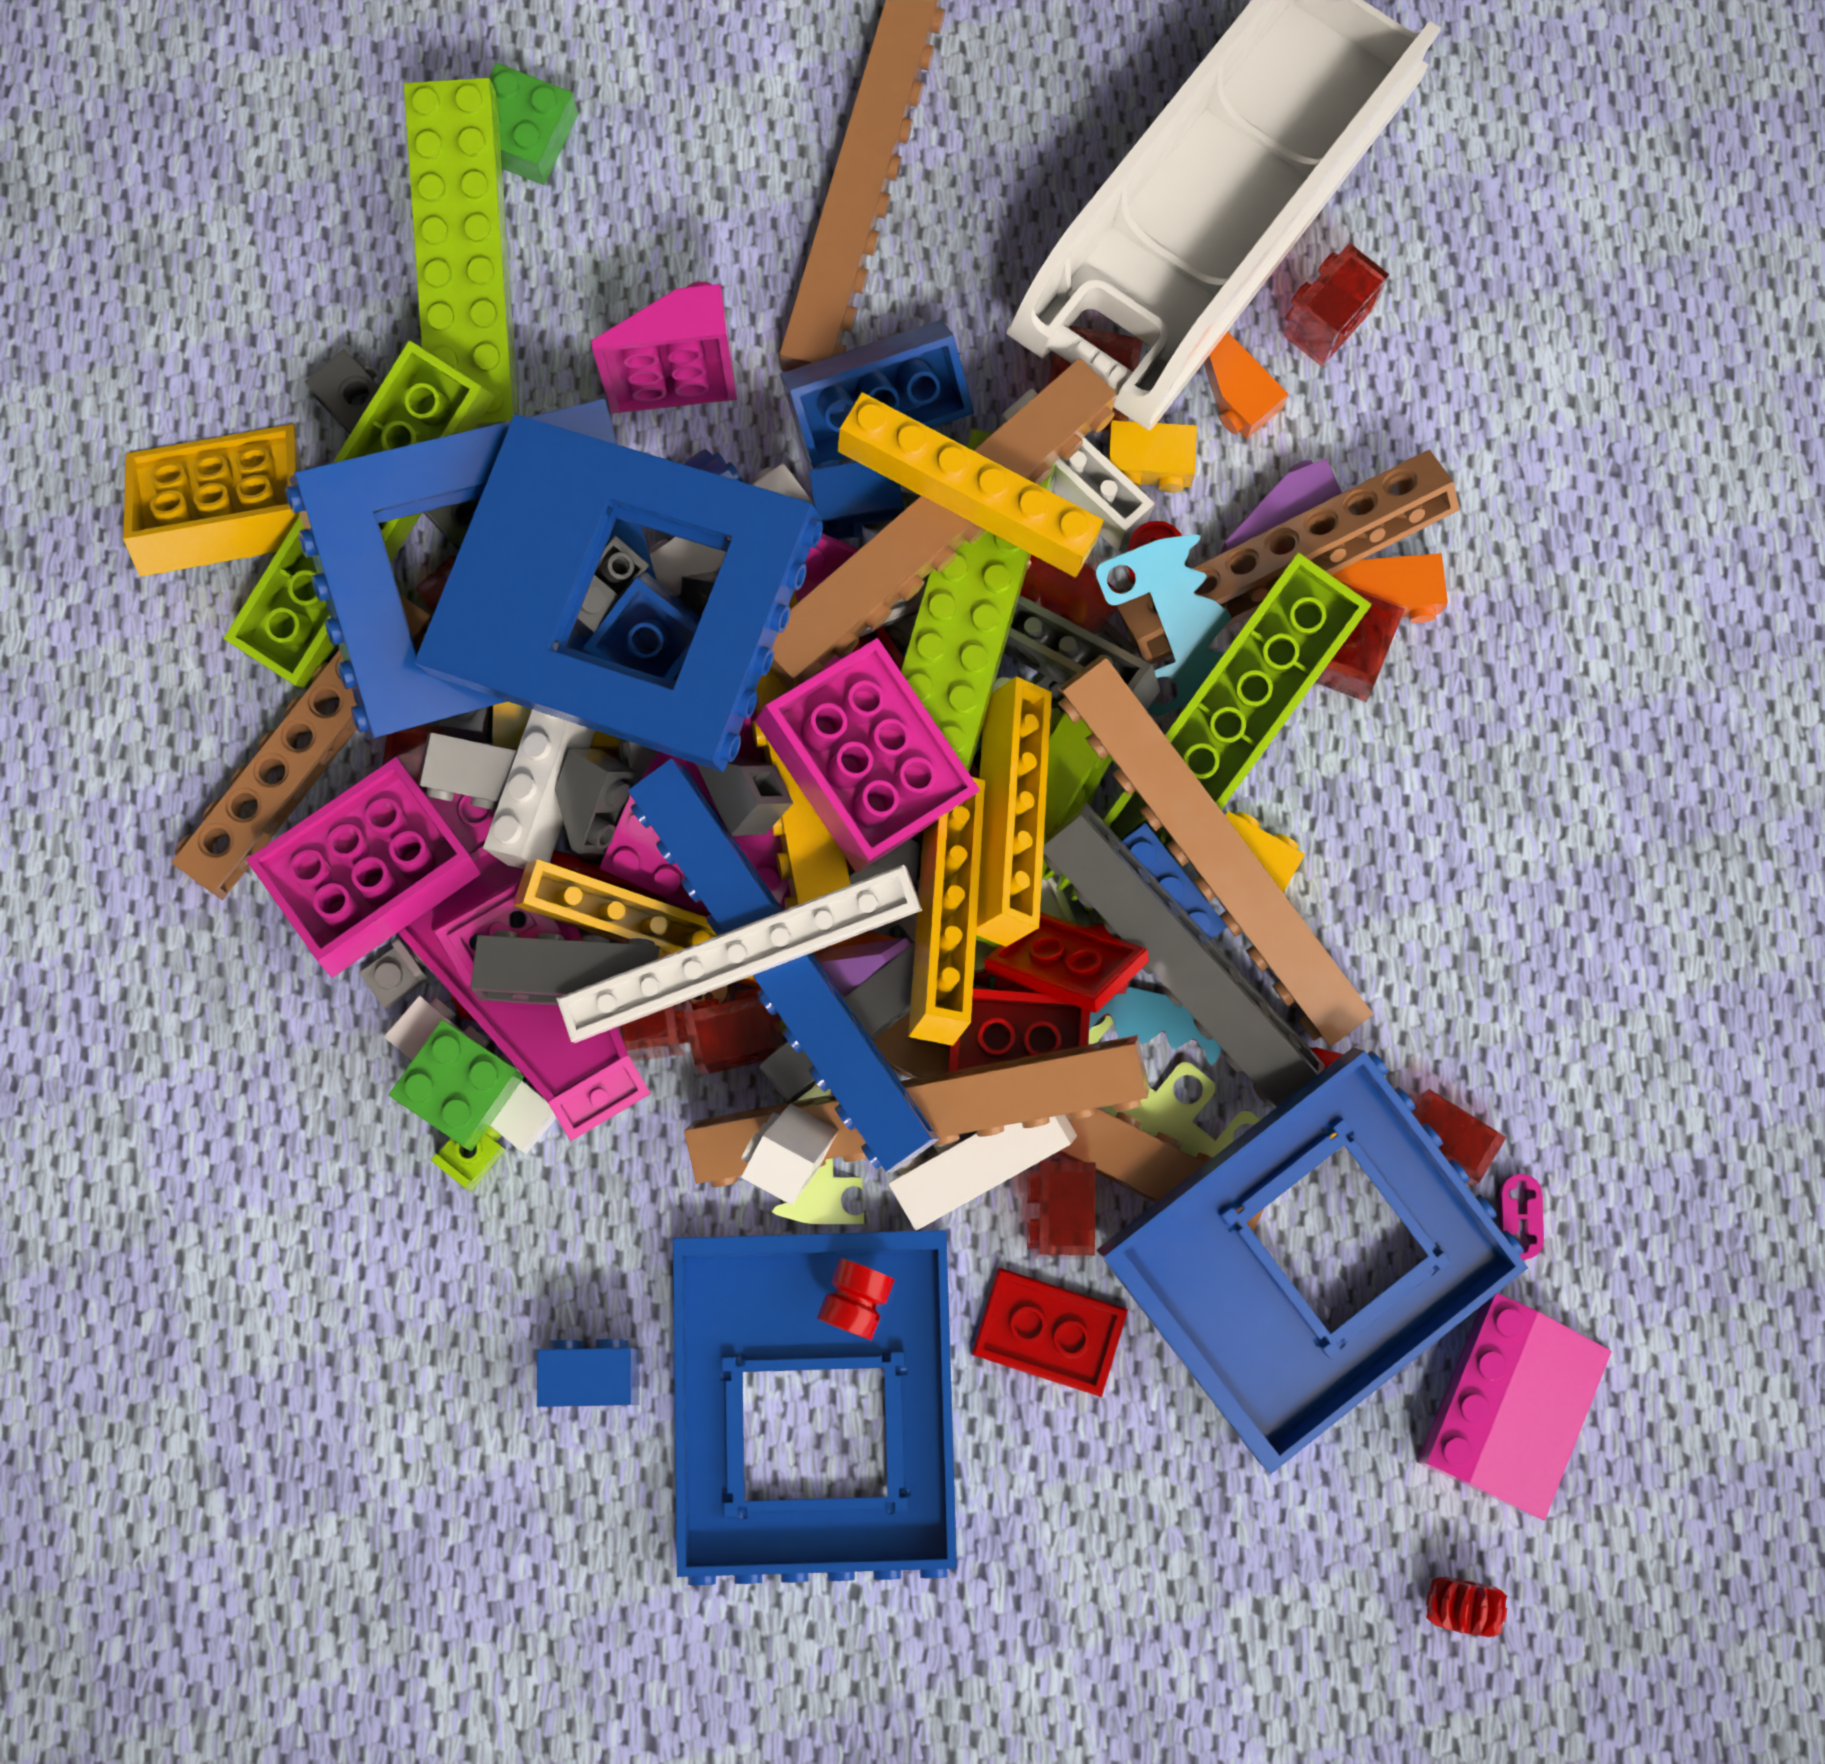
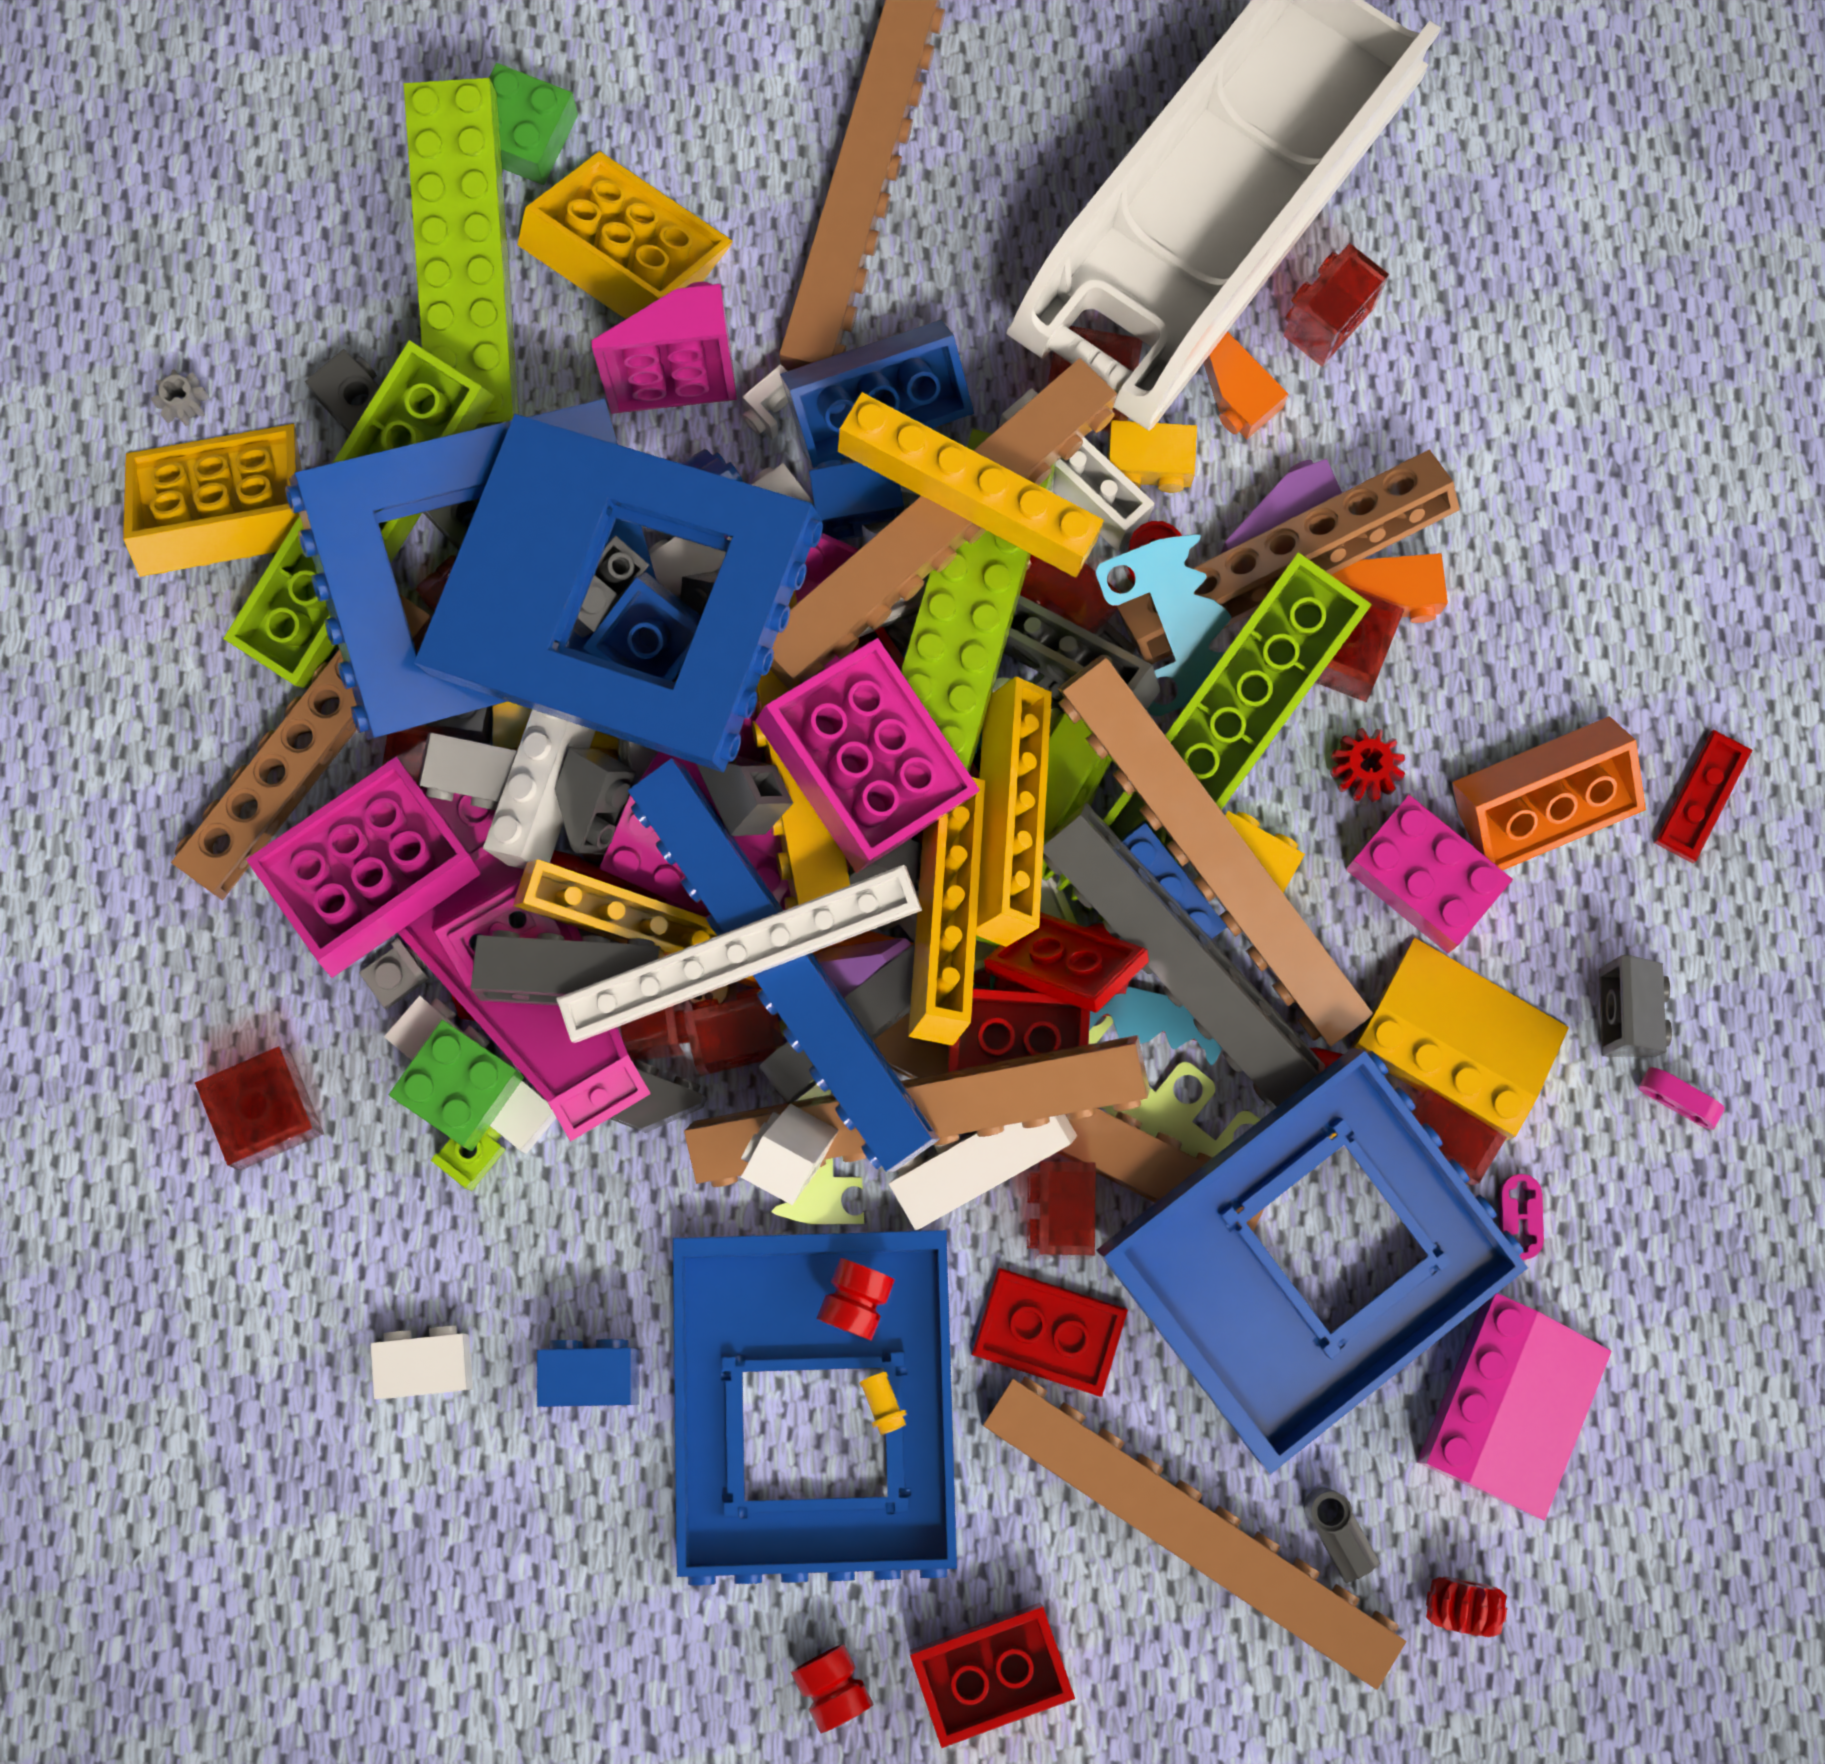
(174, 406): none -> light grey gear
(259, 1108): none -> clear red brick
(421, 1364): none -> white brick
(619, 236): none -> yellow slope
(664, 1104): none -> dark grey slope
(760, 399): none -> white bracket
(832, 1688): none -> red wheel
(883, 1403): none -> yellow pin
(991, 1674): none -> red brick
(1195, 1533): none -> medium nougat brick
(1341, 1536): none -> dark grey piece
(1375, 780): none -> red gear
(1429, 874): none -> dark pink brick
(1462, 1038): none -> yellow slope
(1552, 793): none -> orange slope
(1634, 1008): none -> dark grey slope
(1681, 1098): none -> dark pink beam
(1703, 796): none -> red tile

